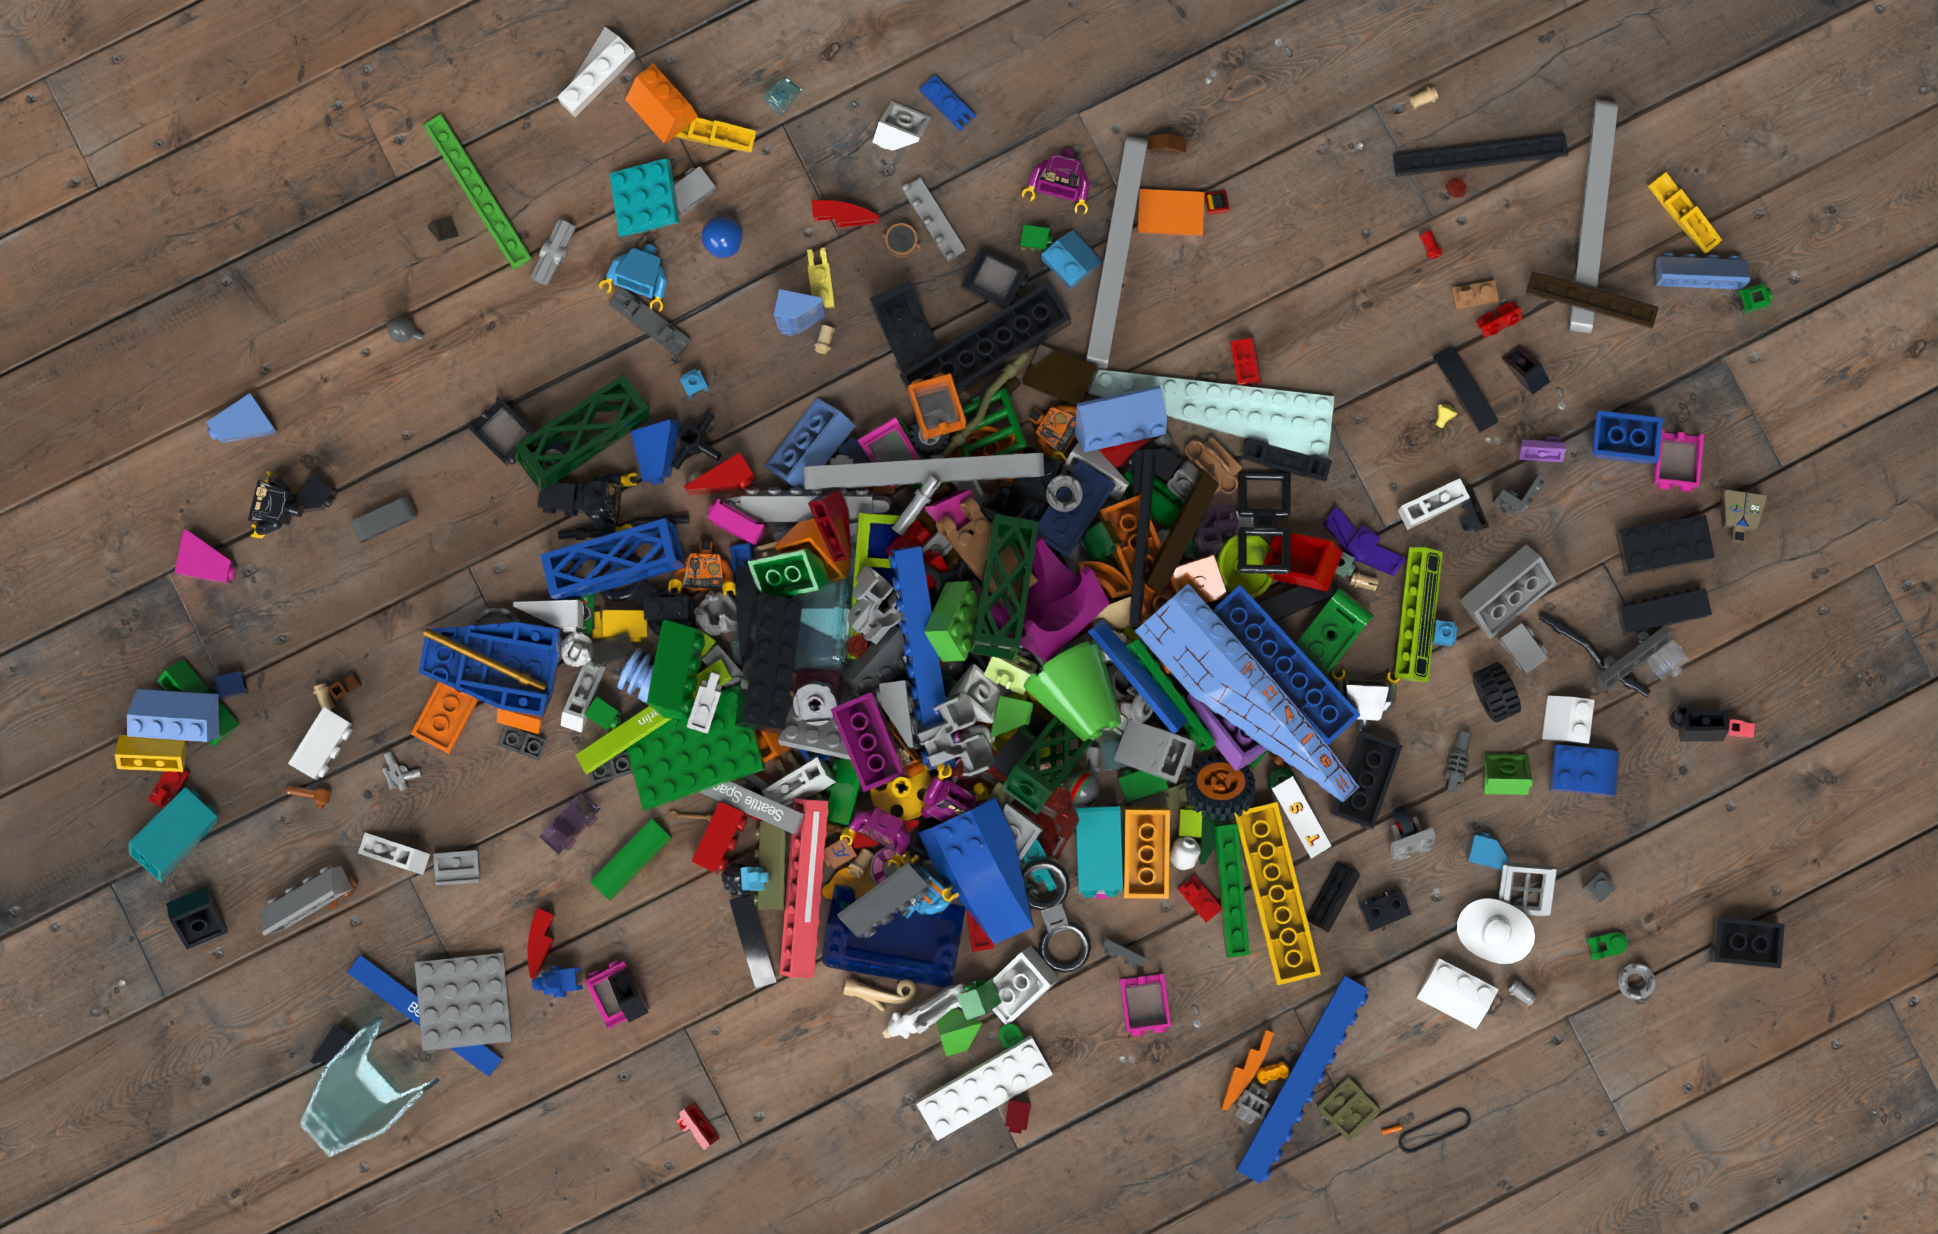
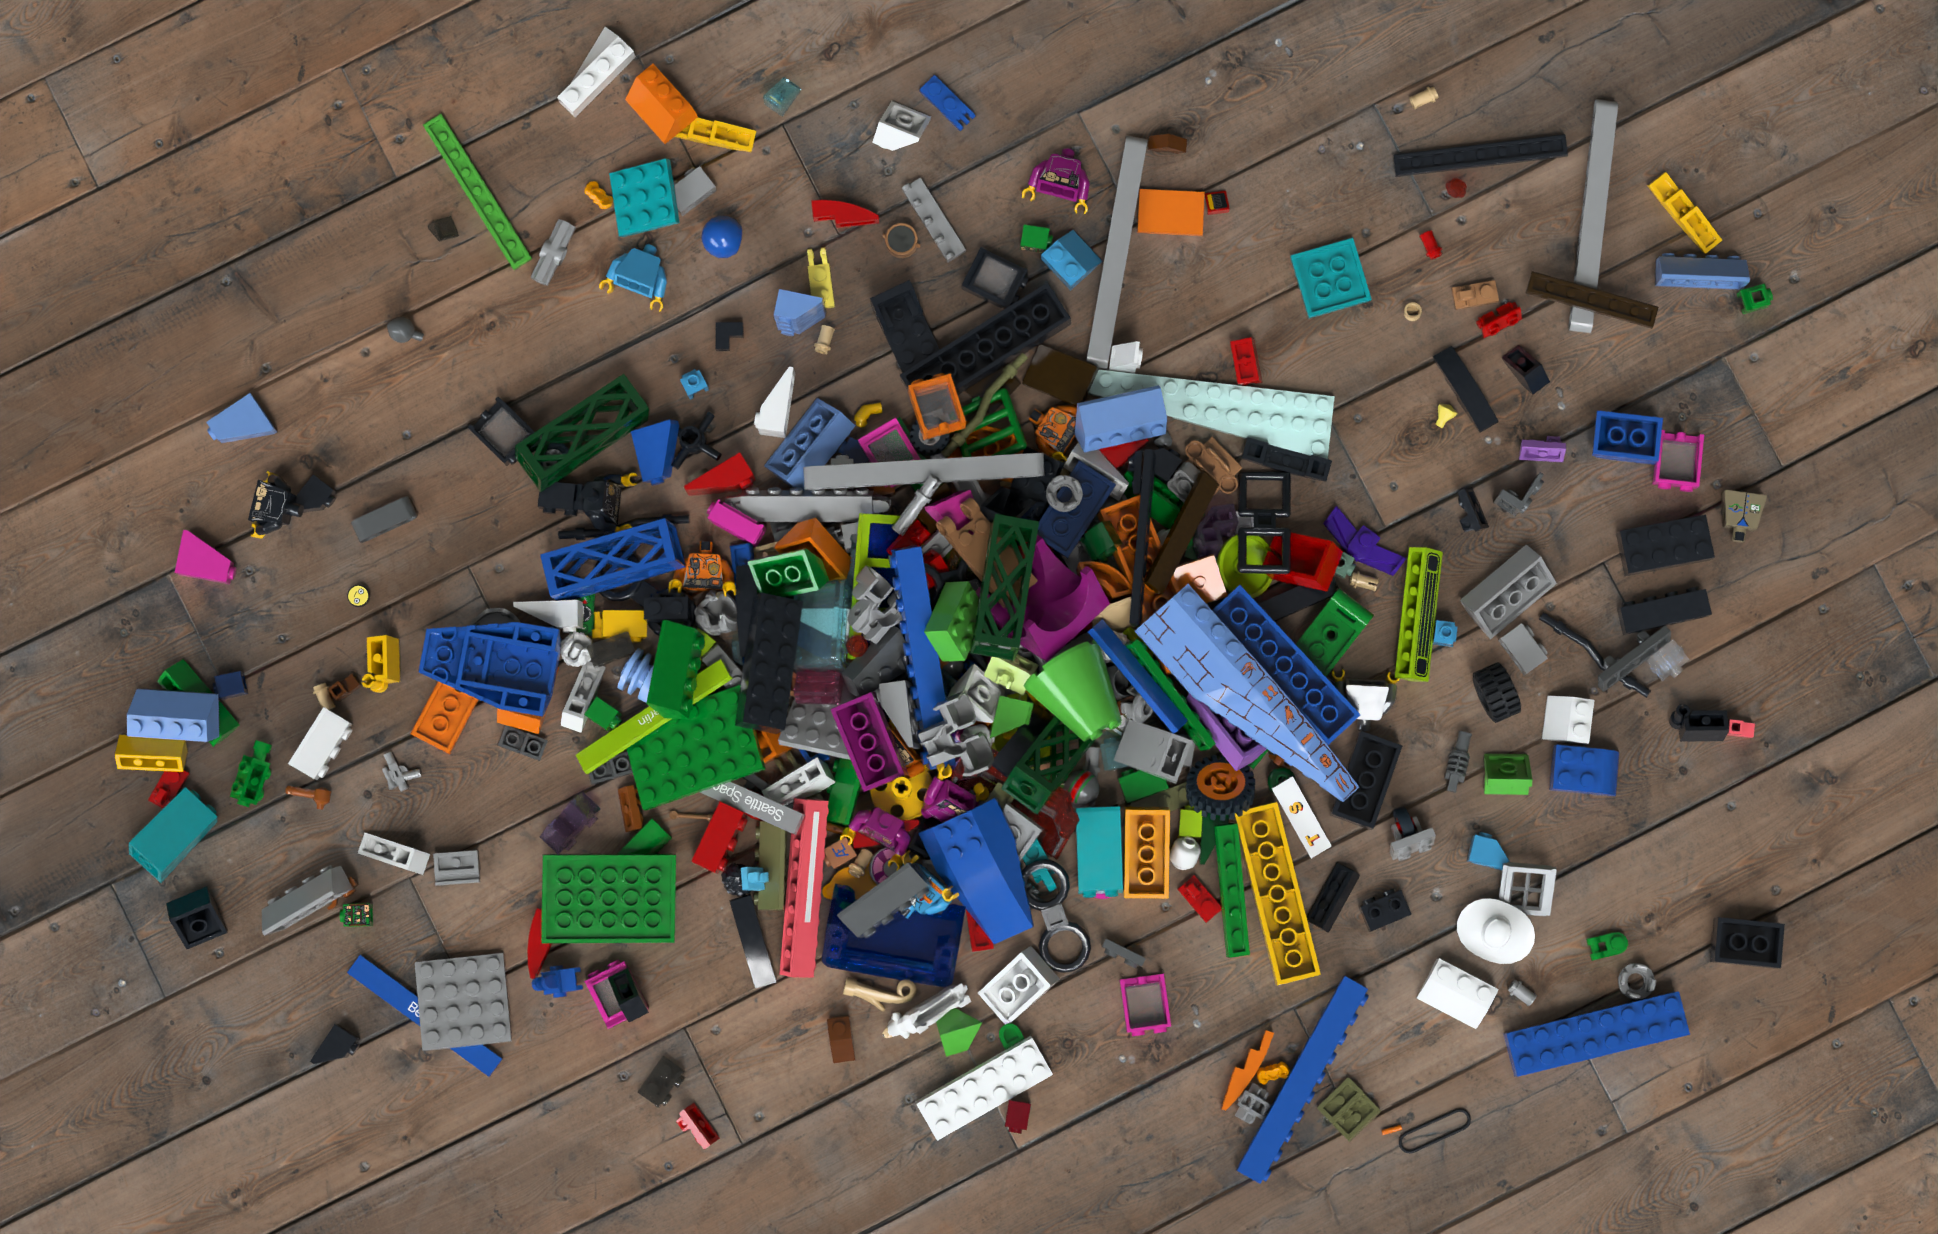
(252, 775): none -> green brick
(355, 1098): clear light blue windscreen -> none
(357, 915): none -> brick
(358, 596): none -> light yellow tile
(382, 661): none -> yellow hinge
(523, 678): pearl gold bar -> none
(598, 195): none -> light orange piece
(608, 898): none -> green plate
(630, 811): none -> dark orange plate
(650, 322): dark grey hinge -> none
(661, 1082): none -> clear smoke bracket
(705, 704): hinge -> none
(725, 331): none -> black piece
(775, 410): none -> white slope
(815, 690): plate -> none
(833, 522): dark red slope -> none
(841, 1039): none -> reddish brown slope
(864, 413): none -> yellow arm
(979, 998): green brick -> none
(1126, 357): none -> white slope
(1330, 278): none -> teal plate
(1412, 308): none -> tan hinge
(1433, 504): white slope -> none
(1596, 1034): none -> blue brick
(1599, 887): dark grey brick -> none

